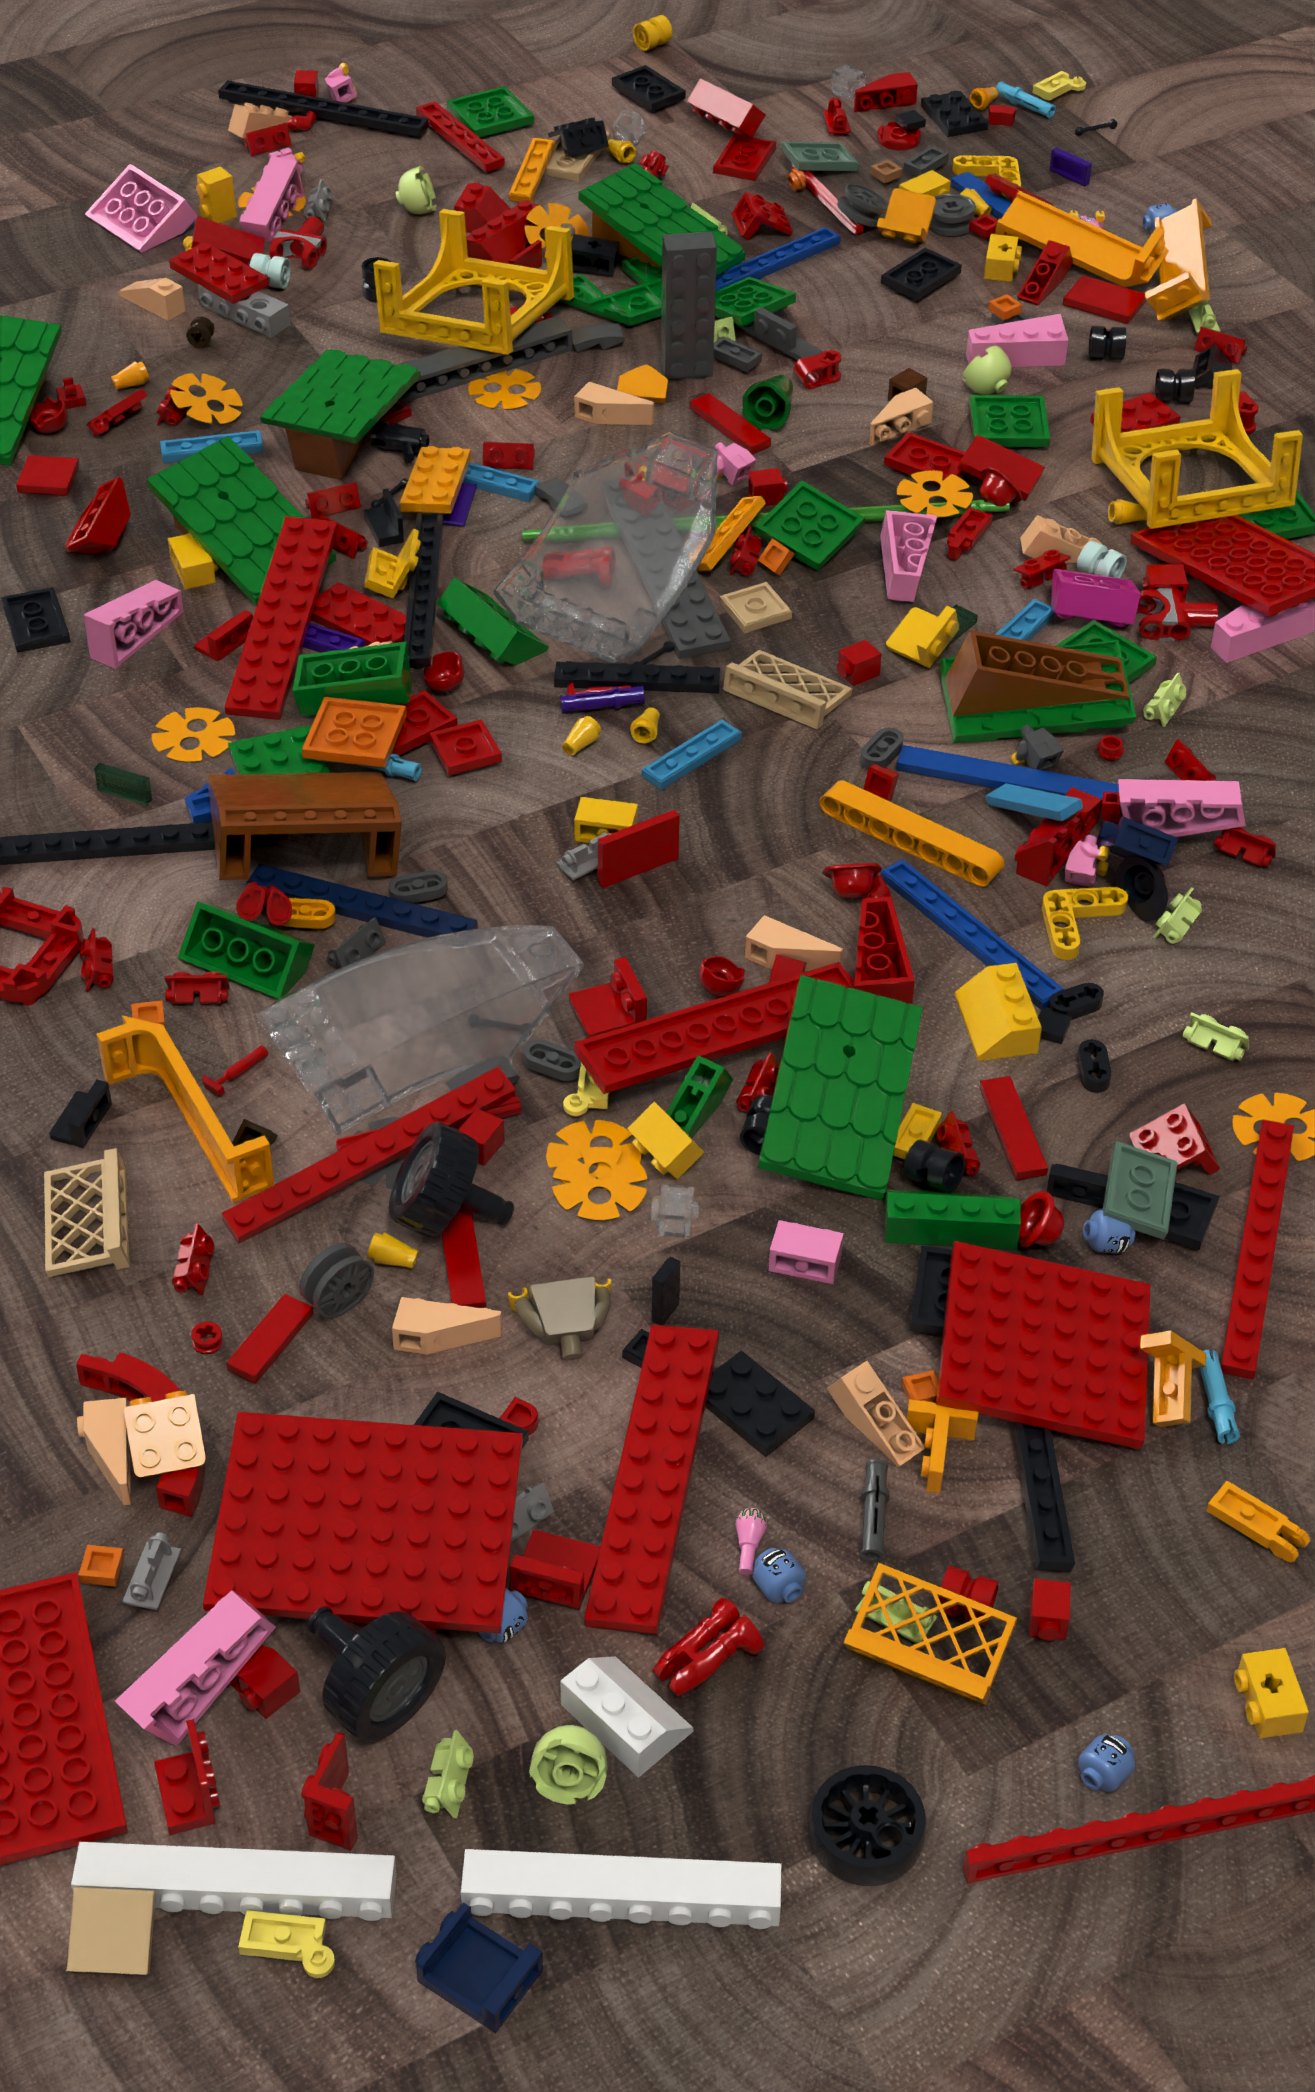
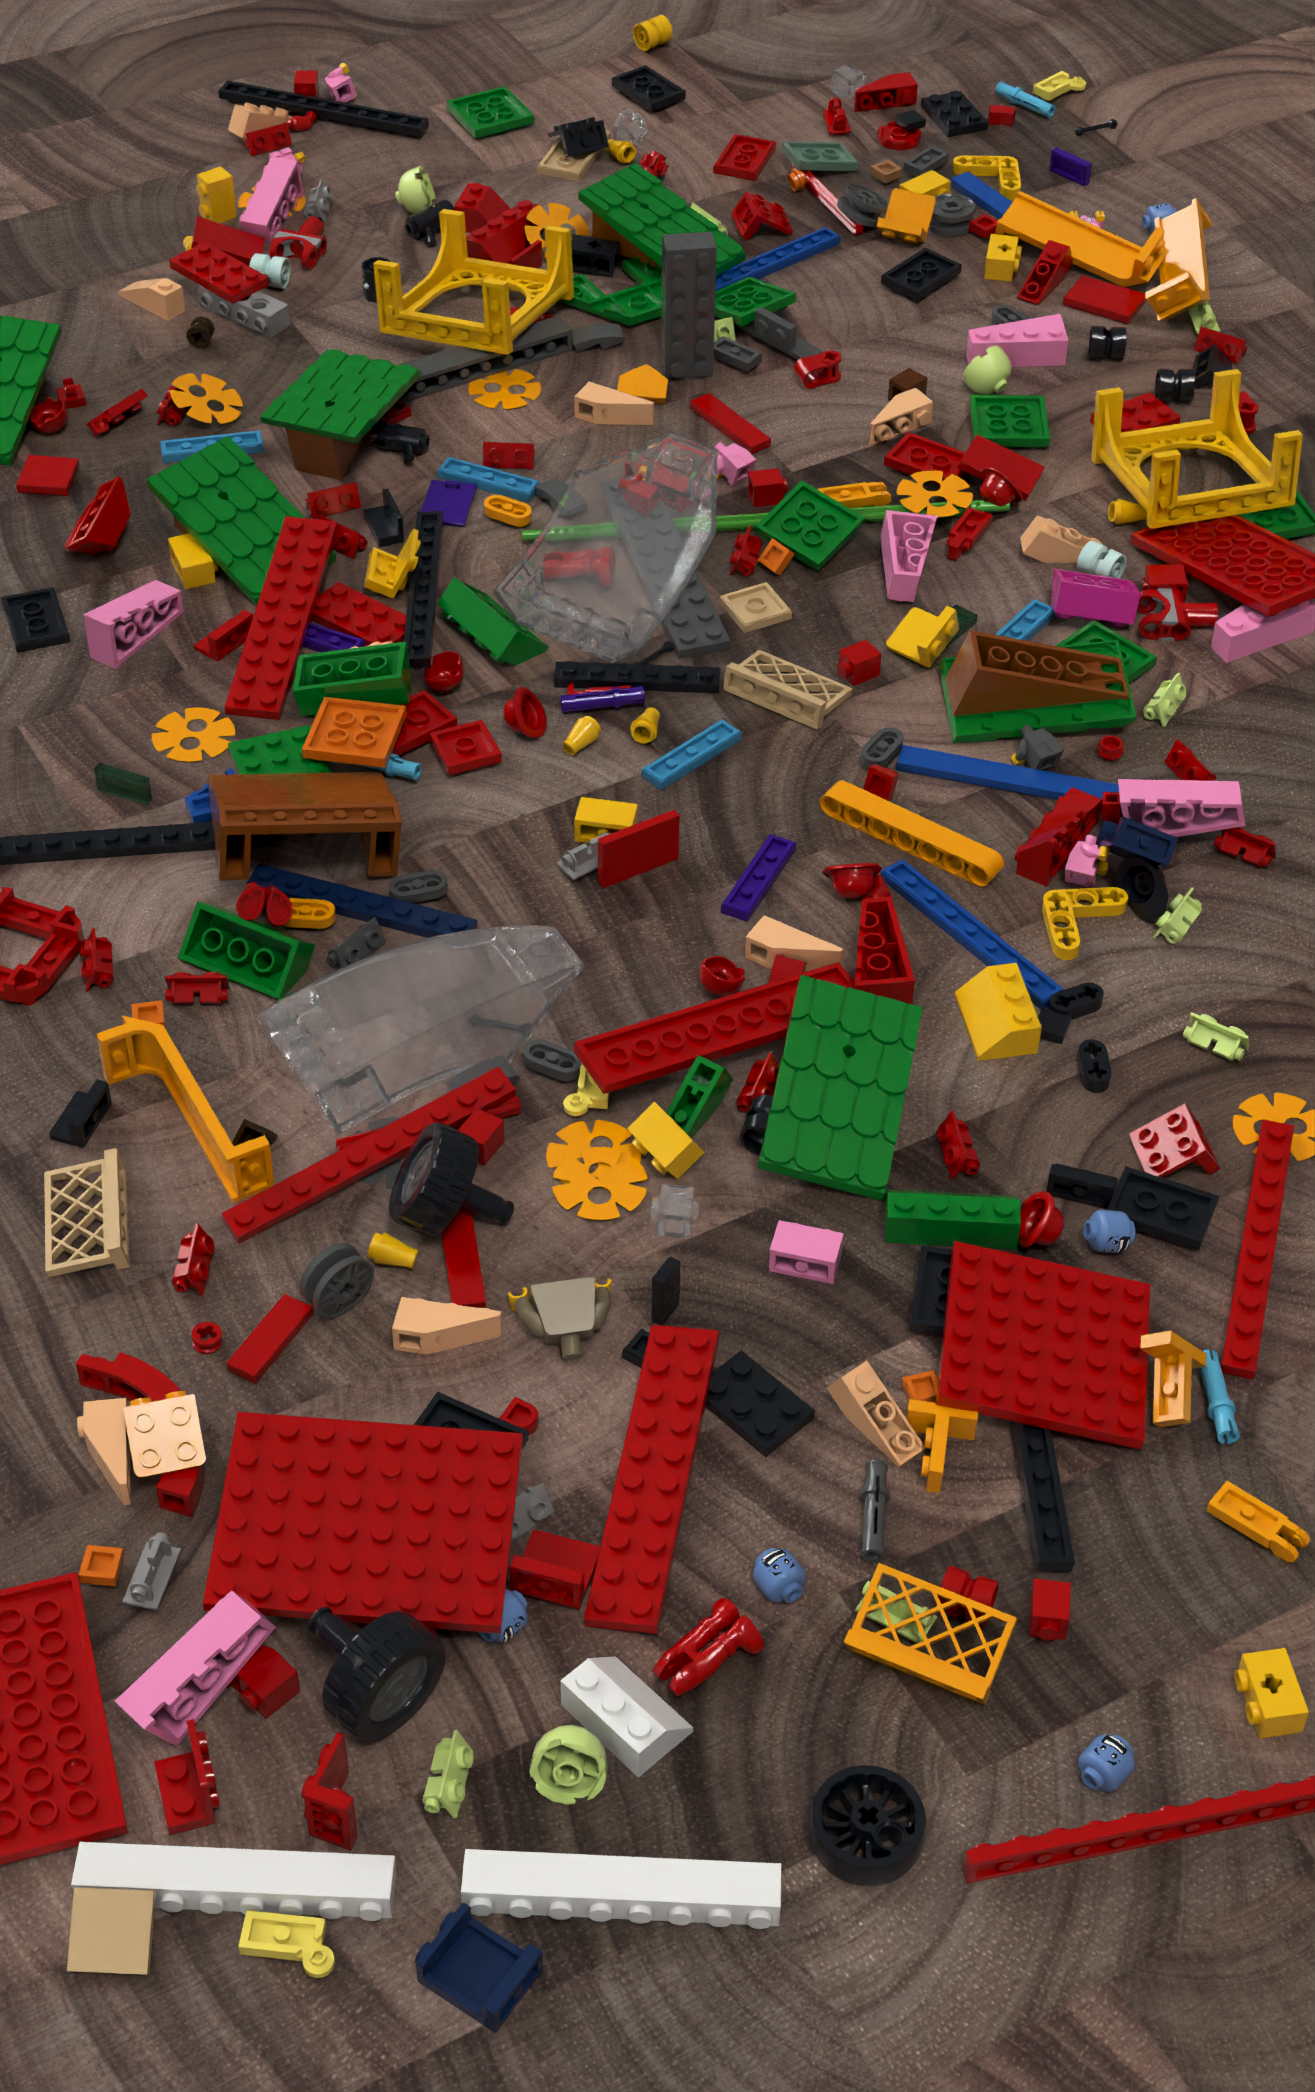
(131, 376): light orange cone -> none
(141, 210): bright pink slope -> none
(235, 1070): red piece -> none
(376, 503): black hinge -> none
(426, 222): none -> black piece
(435, 480): light orange plate -> none
(461, 137): red plate -> none
(508, 510): none -> light orange plate
(525, 714): none -> red hat
(532, 170): light orange tile -> none
(611, 1004): red bracket -> none
(726, 108): wedge -> none
(730, 530): light orange tile -> none
(750, 1529): bright pink piece -> none
(758, 878): none -> dark purple tile
(768, 402): green cone -> none
(859, 494): none -> light orange hinge
(918, 1124): yellow plate -> none
(934, 1166): black wheel -> none
(981, 206): yellow cone -> none
(983, 97): light orange cone -> none
(1001, 185): red tile -> none
(1005, 307): orange plate -> none
(1013, 1128): red tile -> none
(1033, 569): red hinge -> none
(1034, 802): dark azure tile -> none
(1140, 1189): sand green tile -> none

